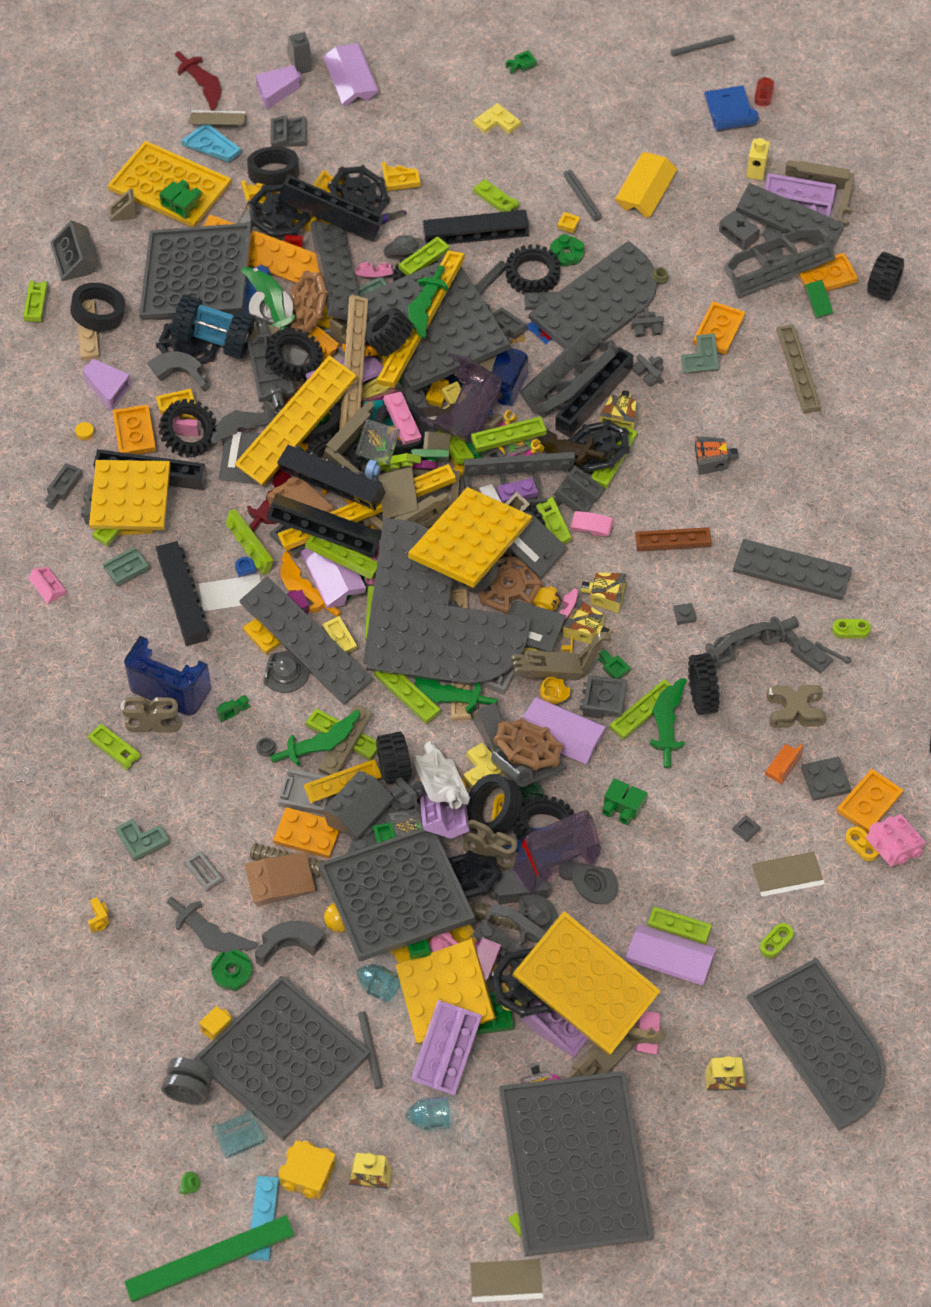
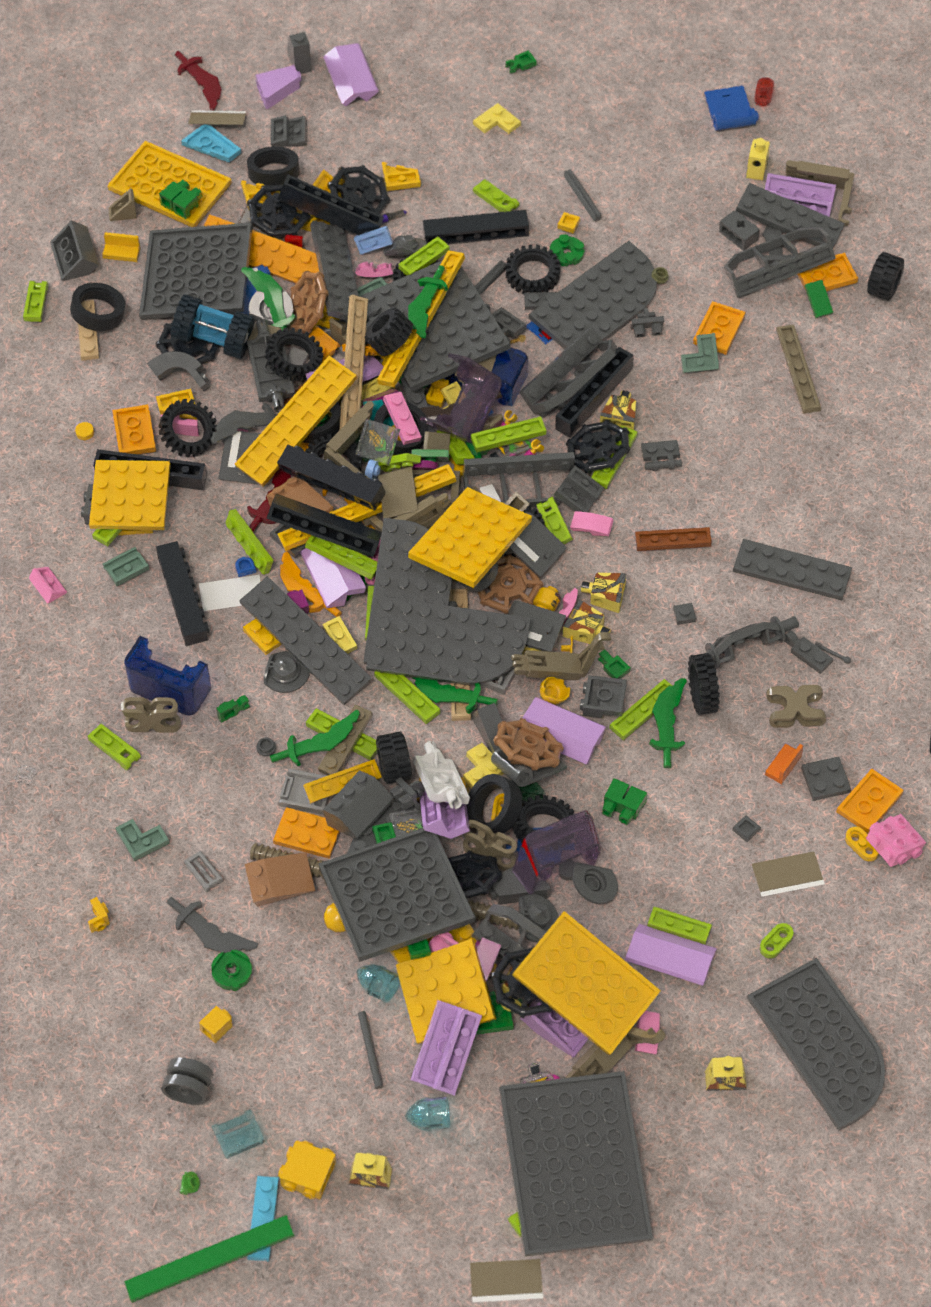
(62, 484): dark grey plate -> none
(106, 382): lavender slope -> none
(121, 247): none -> yellow panel
(283, 1057): dark grey plate -> none
(289, 934): dark grey arch -> none
(373, 240): none -> light blue plate
(525, 488): medium lavender plate -> none
(583, 452): dark brown sword -> none
(646, 183): yellow slope -> none
(653, 375): dark grey hips -> none
(661, 451): none -> dark grey plate
(701, 45): dark grey bar -> none
(712, 454): torso -> none
(851, 628): lime plate -> none

